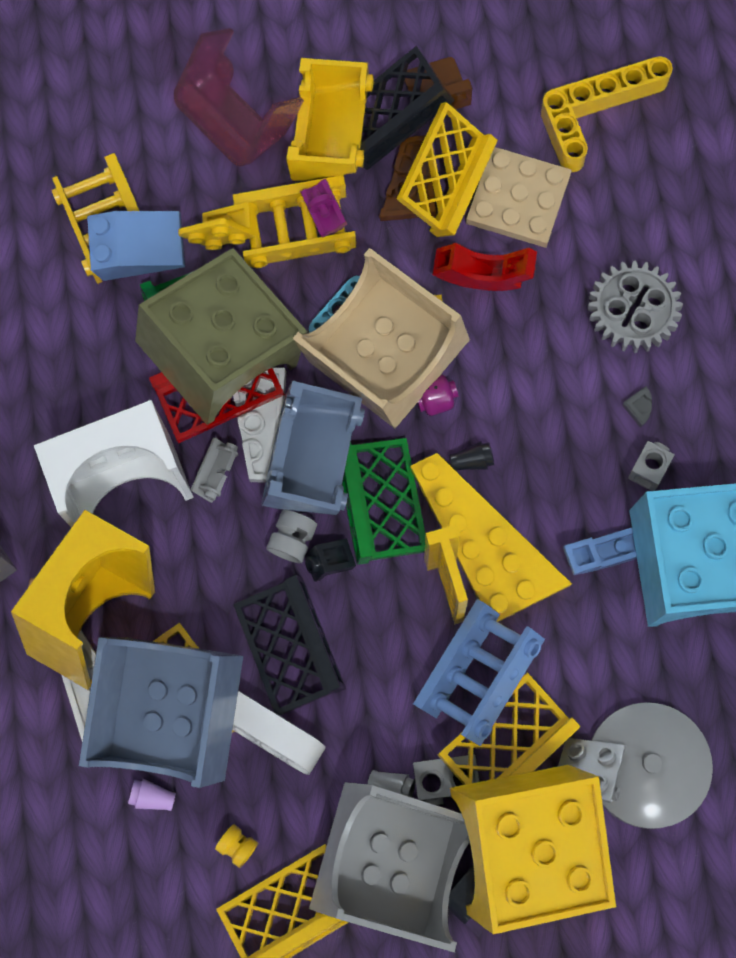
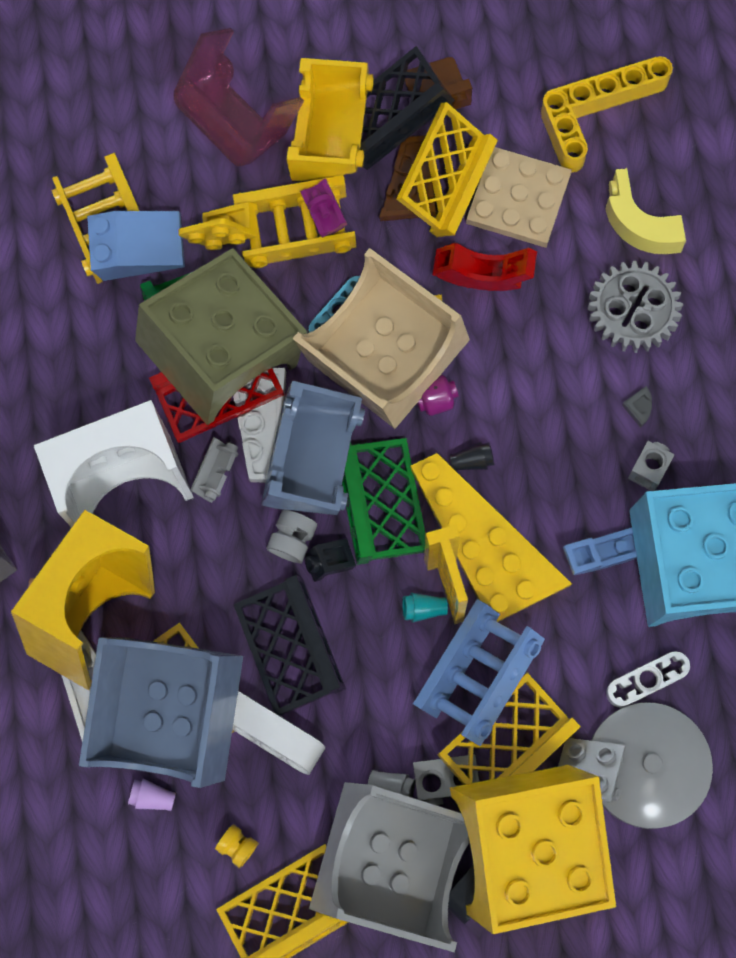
(422, 607): none -> teal cone
(636, 227): none -> light yellow arch
(671, 676): none -> white beam

